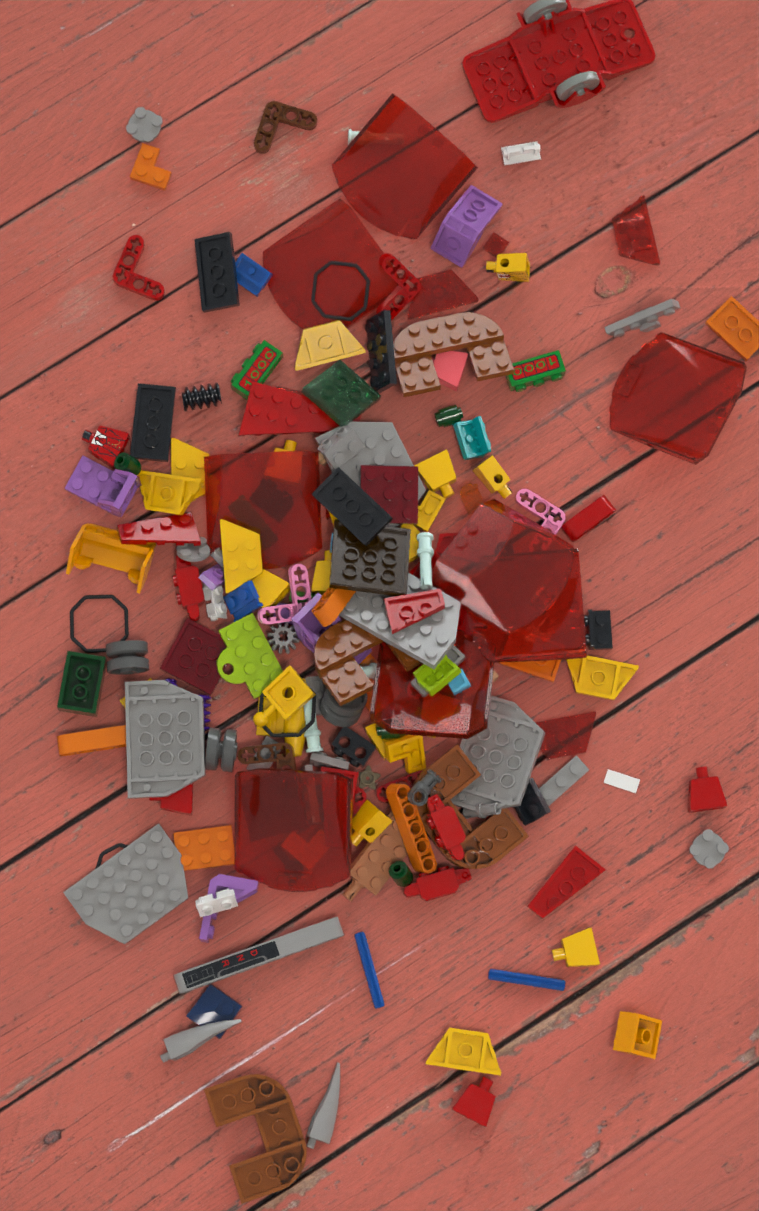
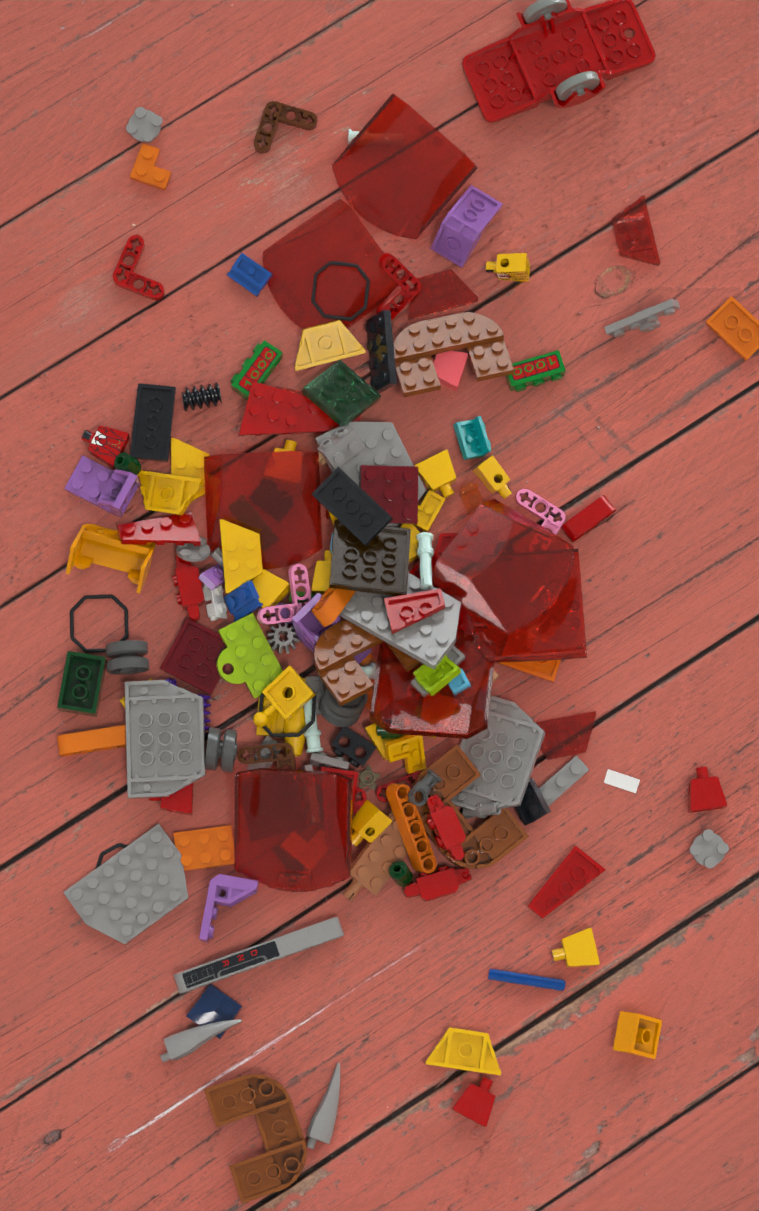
(208, 905): white hinge -> none
(217, 272): black plate -> none
(369, 970): blue axle -> none
(448, 416): dark green brick -> none
(495, 245): clear red plate -> none
(521, 153): white hinge -> none
(599, 630): black bracket -> none
(600, 676): yellow wing -> none
(676, 397): clear red windscreen -> none

